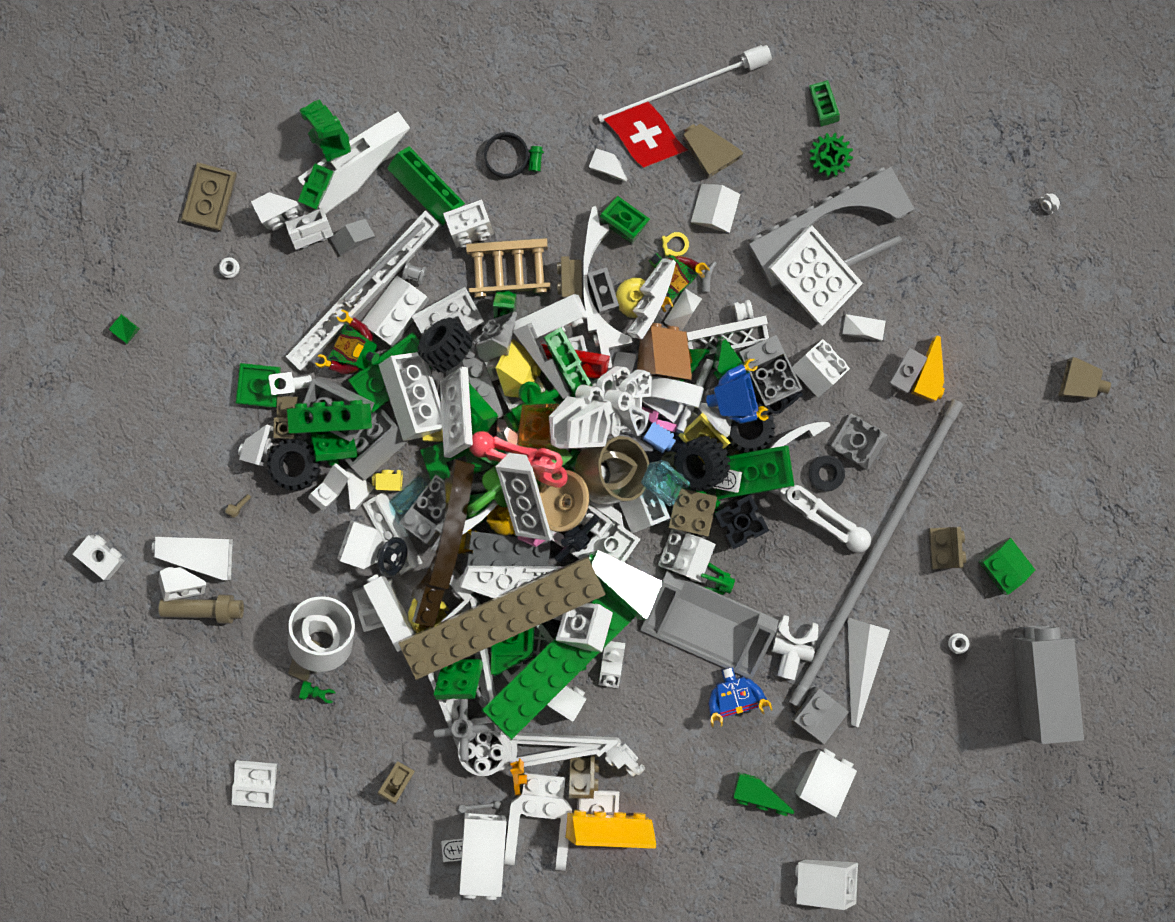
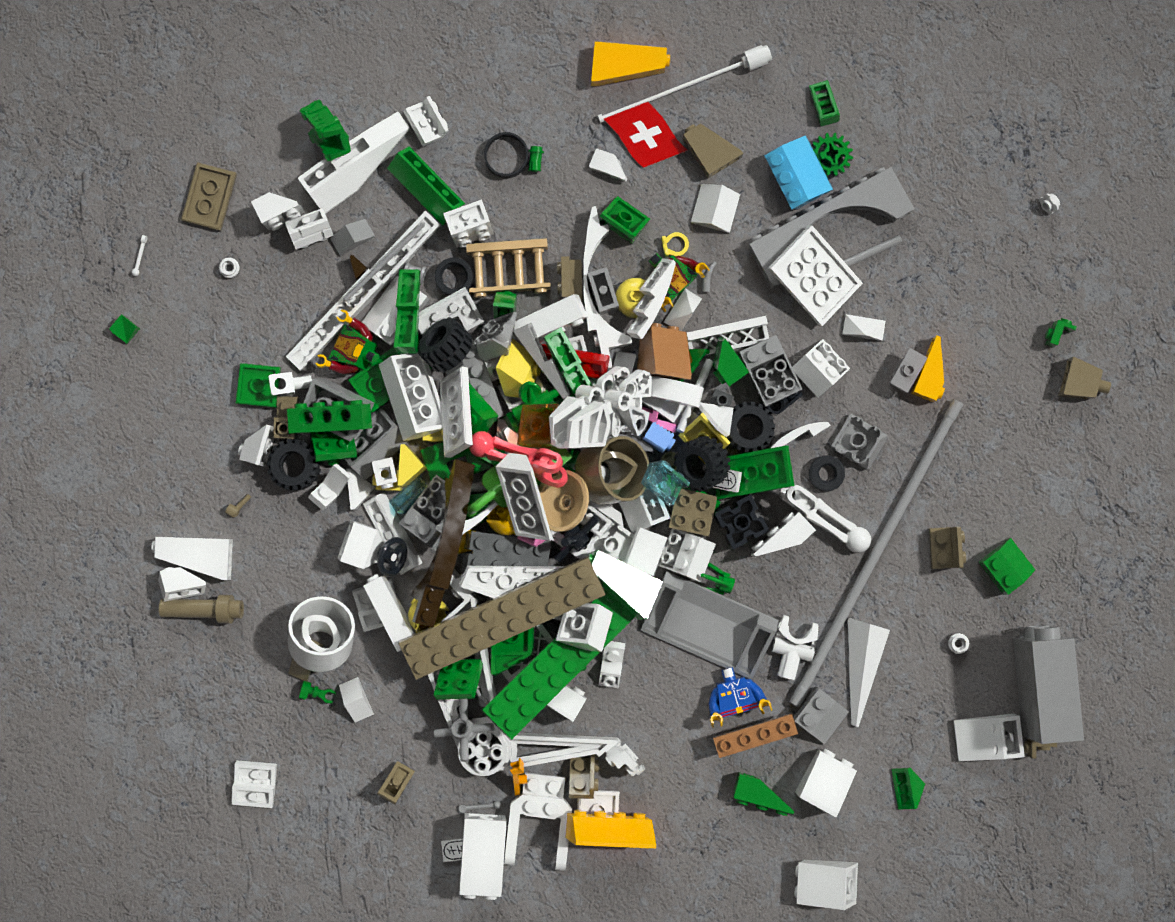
(87, 554): white brick -> none
(135, 272): none -> white hinge
(316, 186): green slope -> none
(355, 700): none -> white slope
(358, 267): none -> dark brown slope
(384, 464): none -> white brick
(407, 312): none -> green slope
(409, 466): none -> light yellow slope
(426, 121): none -> white bracket
(453, 262): none -> black tyre
(625, 62): none -> yellow slope
(646, 551): none -> white slope
(736, 395): blue torso -> none
(743, 310): white wheel -> none
(755, 735): none -> medium nougat plate
(791, 533): none -> white slope
(798, 172): none -> medium azure slope
(907, 788): none -> green slope
(989, 738): none -> white slope
(1030, 747): none -> dark tan bracket
(1054, 333): none -> green bracket

